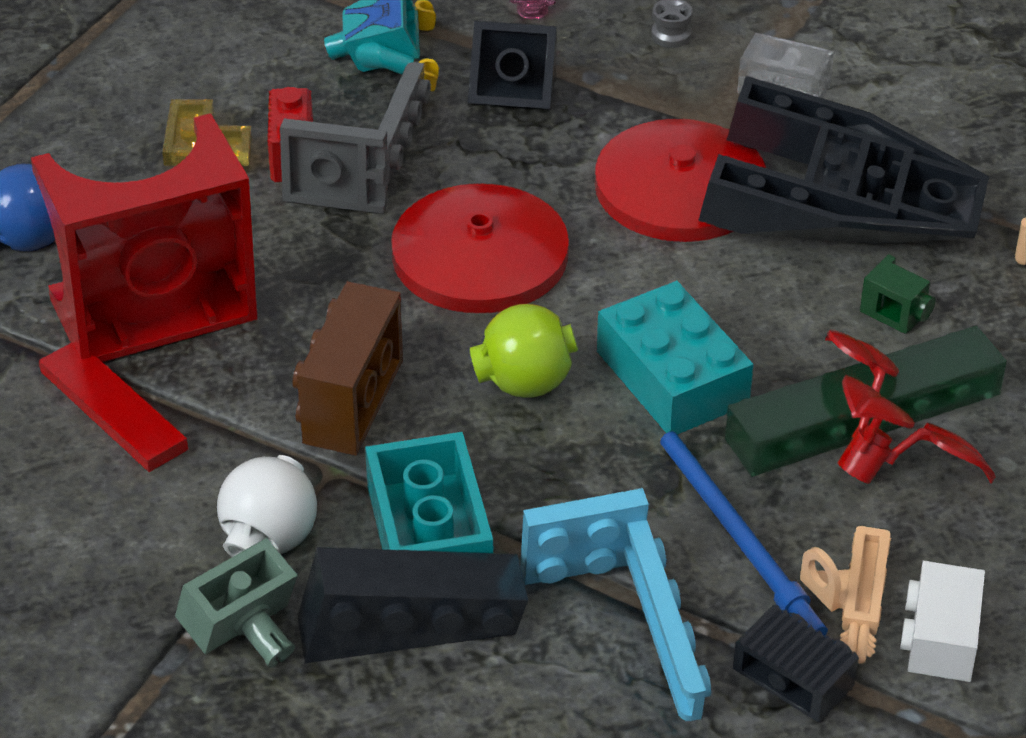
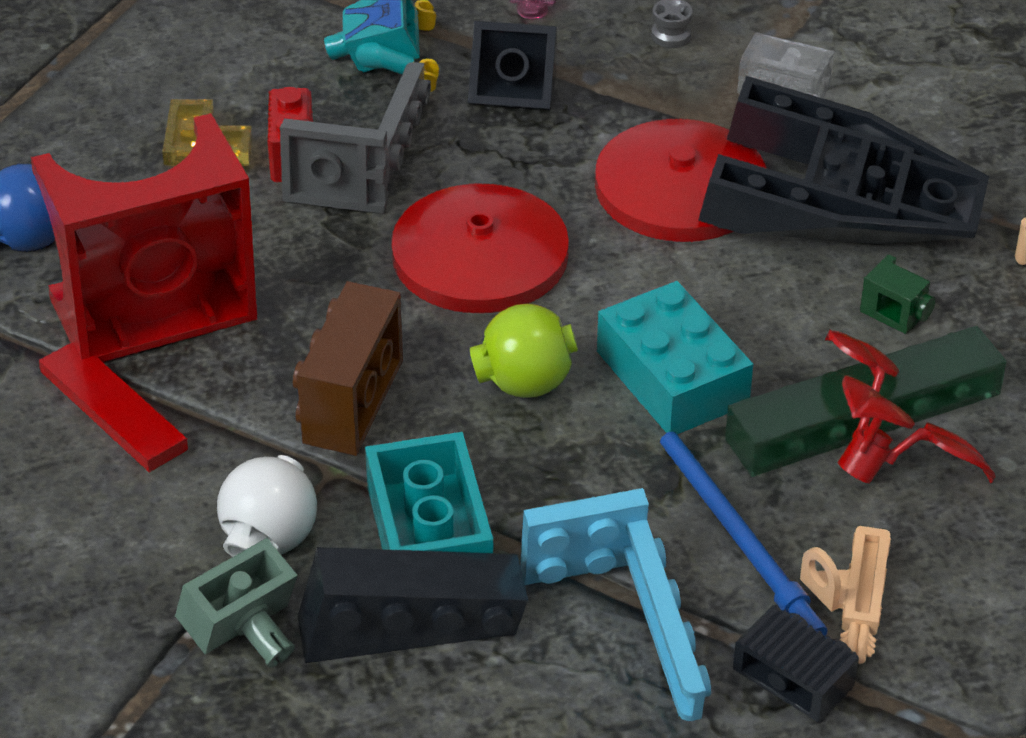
(945, 620): white brick -> none

